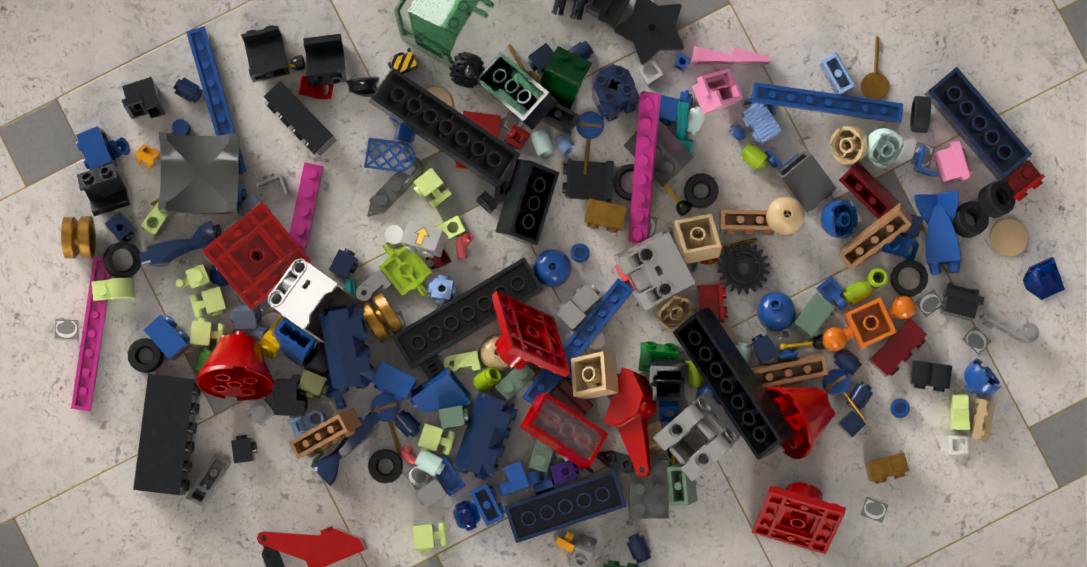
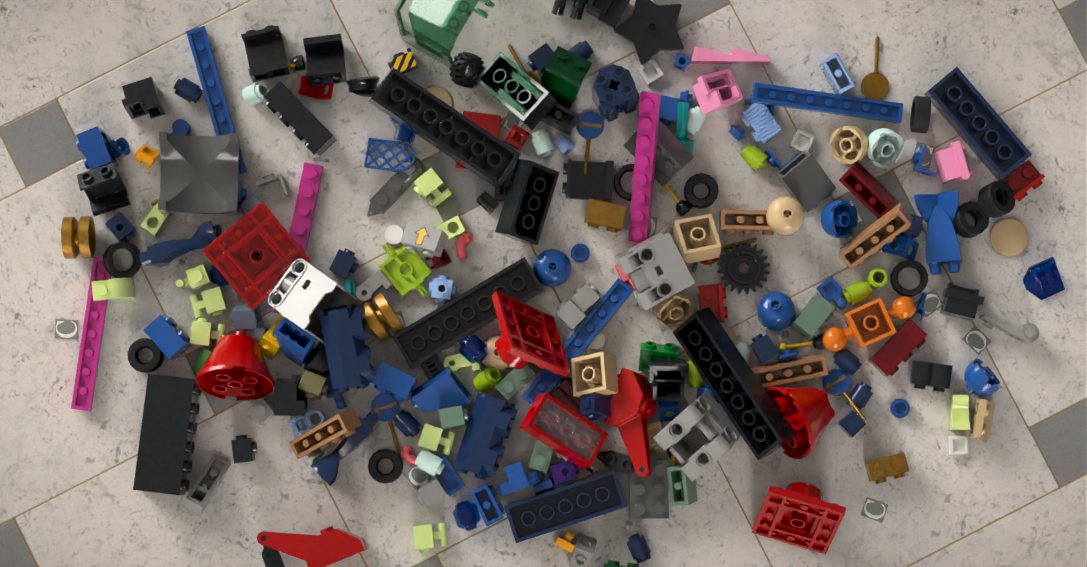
(254, 93): none -> light aqua brick
(473, 349): none -> clear blue head
(594, 406): none -> dark blue brick
(802, 141): none -> white tile
(919, 309): none -> blue hand

